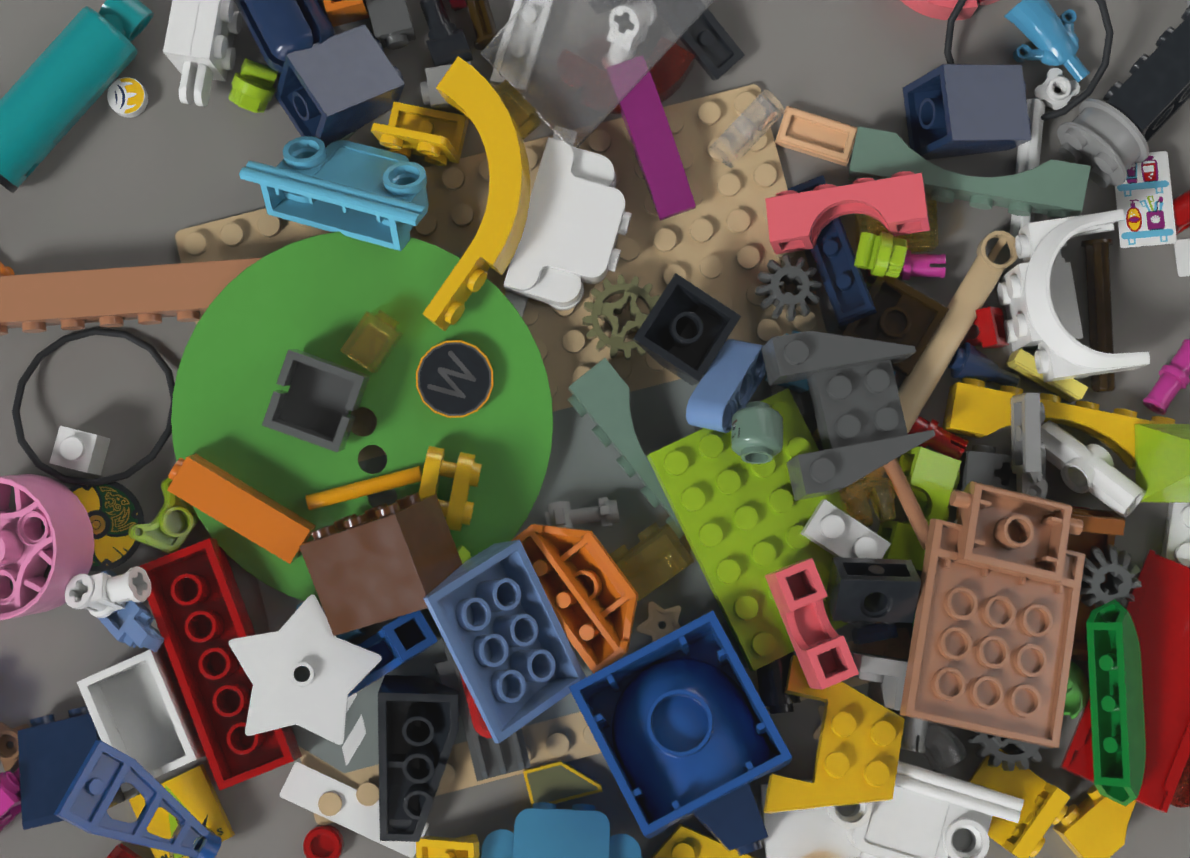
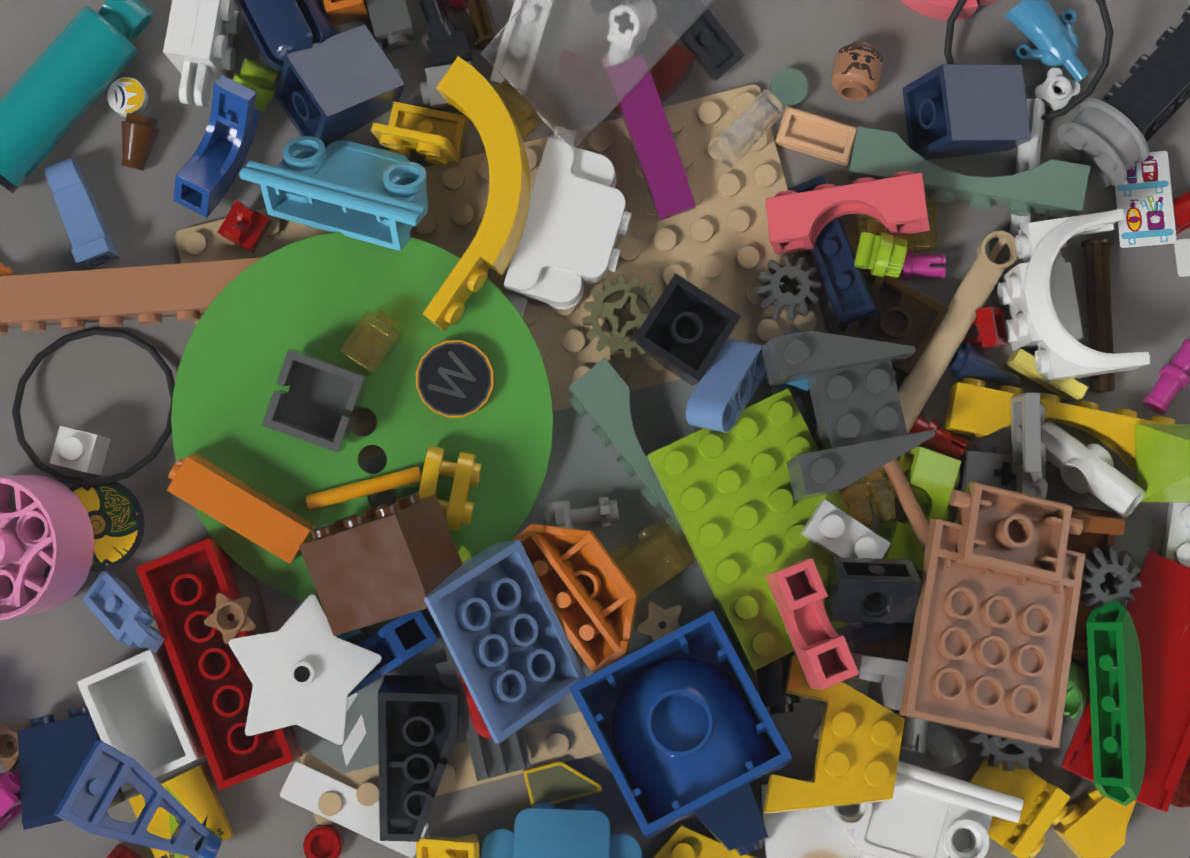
(80, 215): none -> medium blue leg
(107, 593): white connector -> none
(137, 140): none -> reddish brown cone
(170, 524): lime piece -> none
(219, 617): none -> medium nougat plate
(222, 150): none -> blue arch
(244, 226): none -> red tile
(757, 433): sand green head -> none
(789, 87): none -> sand green tile
(857, 71): none -> nougat head

